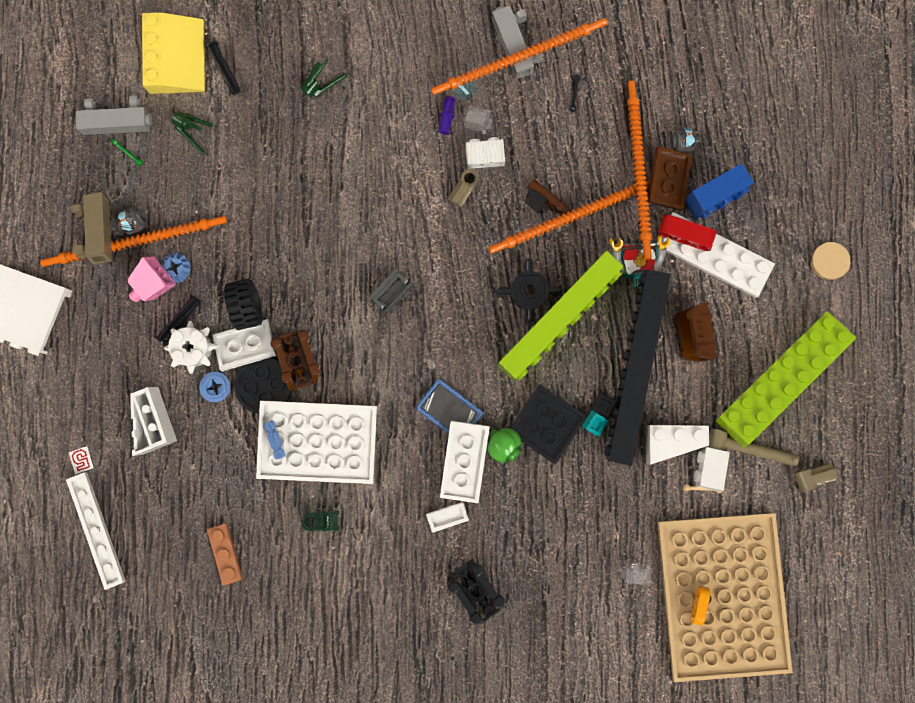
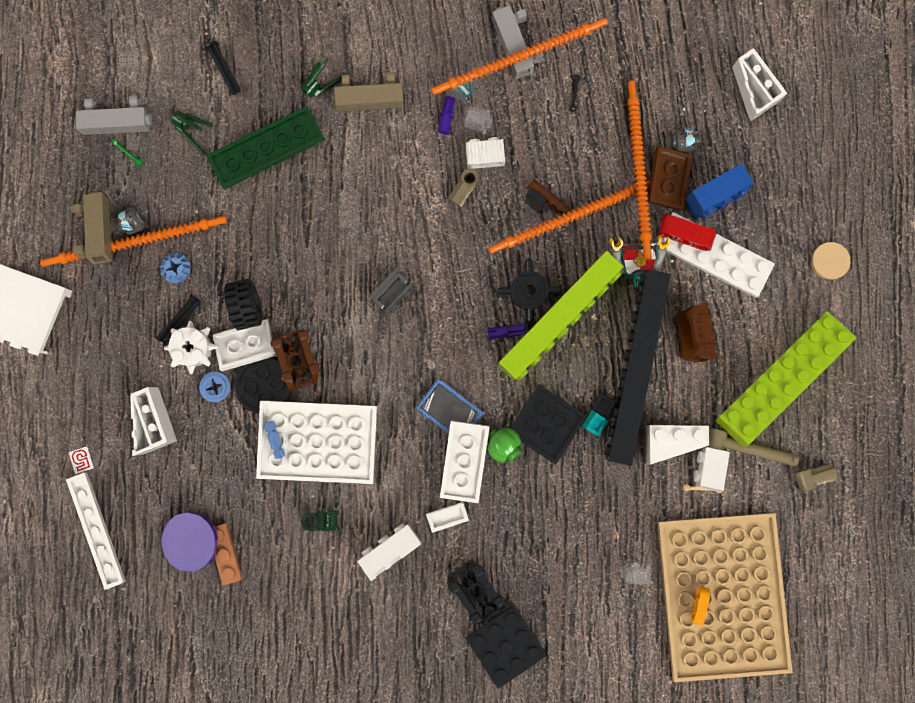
(149, 280): bright pink torso -> none
(173, 53): light yellow slope -> none
(189, 541): none -> tile
(265, 147): none -> dark green plate
(368, 96): none -> dark tan brick
(389, 550): none -> white wedge
(506, 331): none -> dark purple axle
(506, 646): none -> black plate
(757, 84): none -> white wedge

